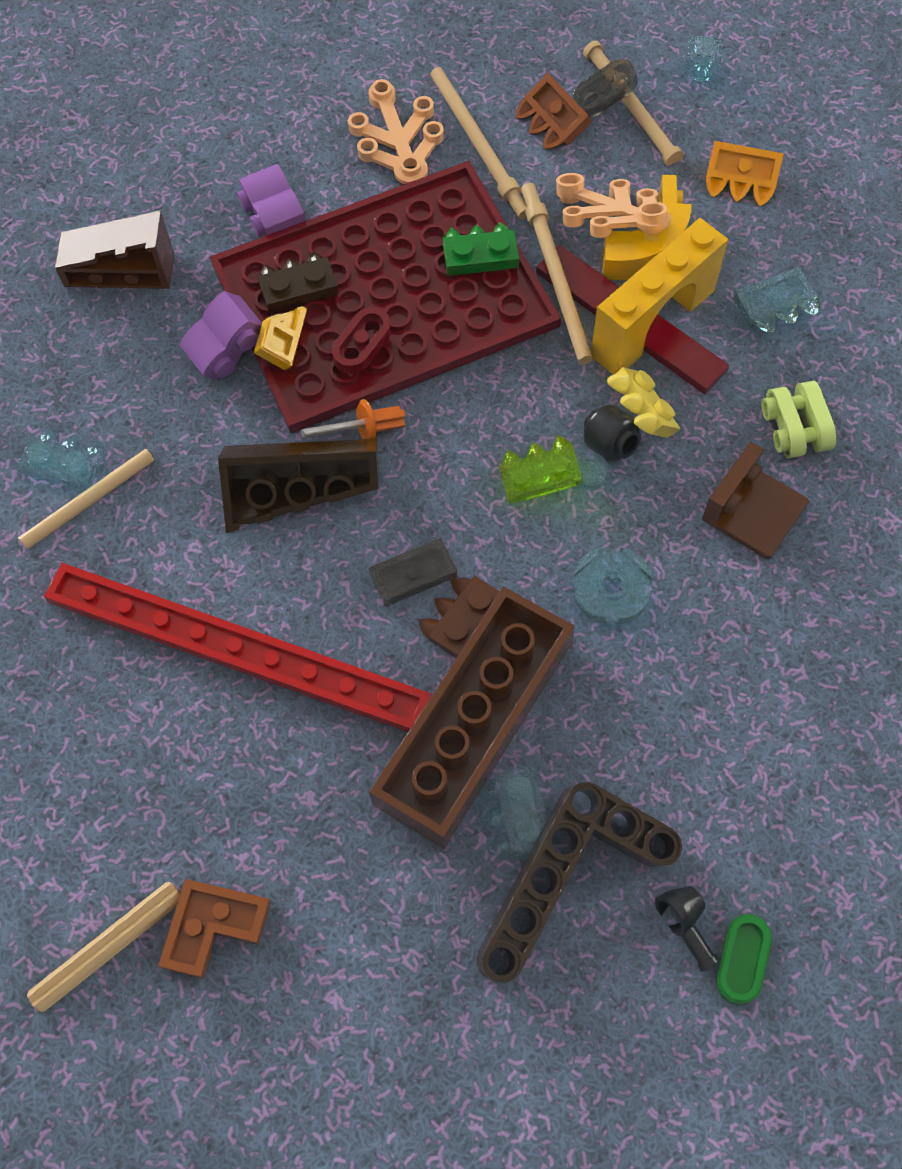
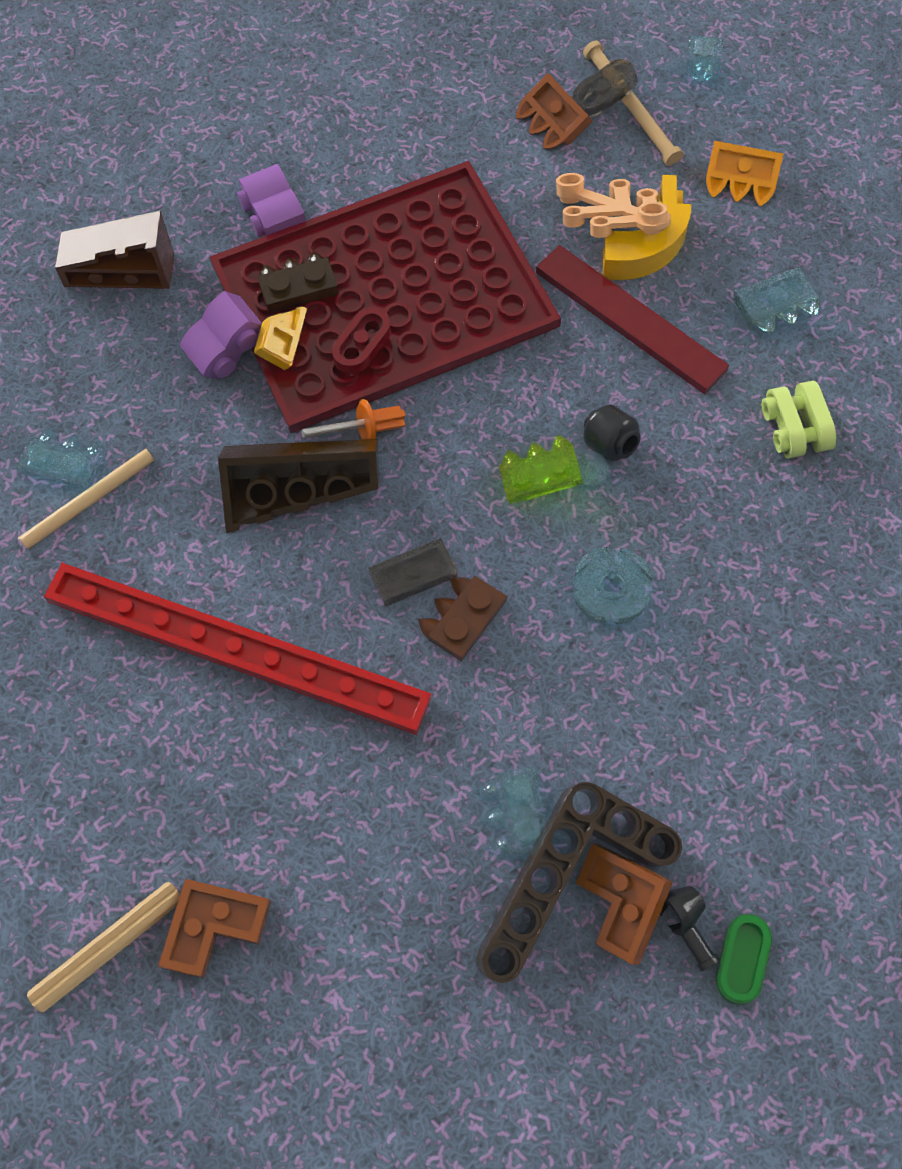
(396, 136): light nougat plant -> none
(472, 717): reddish brown brick -> none
(480, 250): green plate -> none
(507, 186): tan bar -> none
(538, 218): tan bar -> none
(634, 896): none -> dark orange plate
(639, 397): light yellow plate -> none
(682, 271): yellow arch -> none
(754, 505): reddish brown bracket -> none

